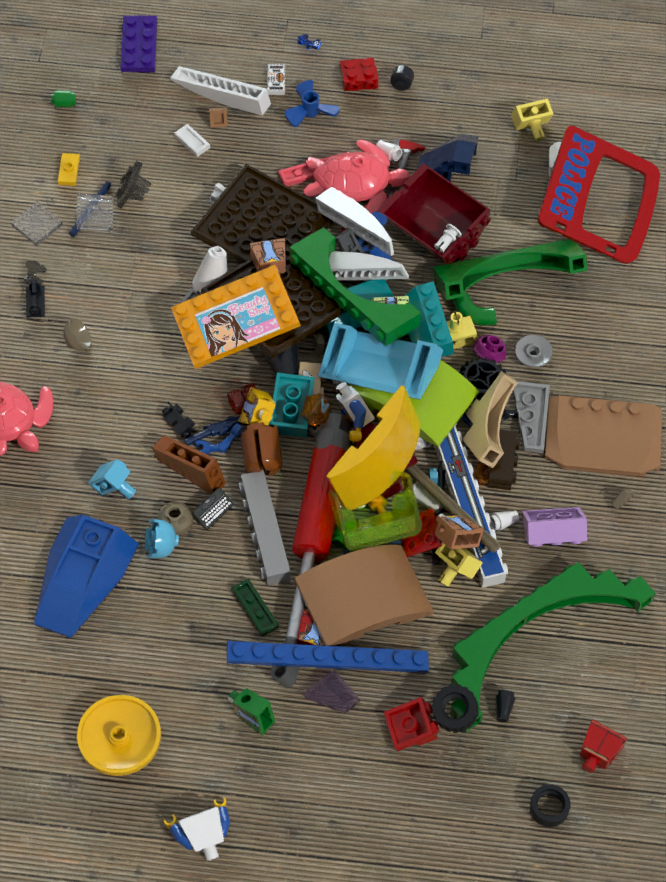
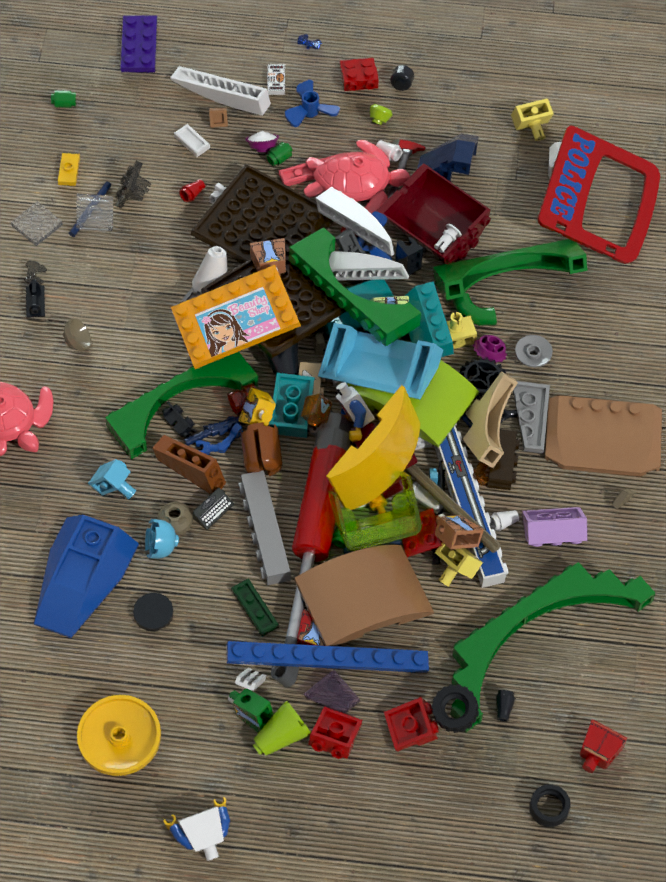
(132, 421): none -> green arch
(153, 612): none -> black tile
(191, 191): none -> red cone
(247, 677): none -> white tile
(262, 141): none -> piece
(279, 154): none -> green brick
(281, 730): none -> lime cone
(335, 733): none -> red plate
(380, 114): none -> lime cone
(409, 256): none -> black hinge

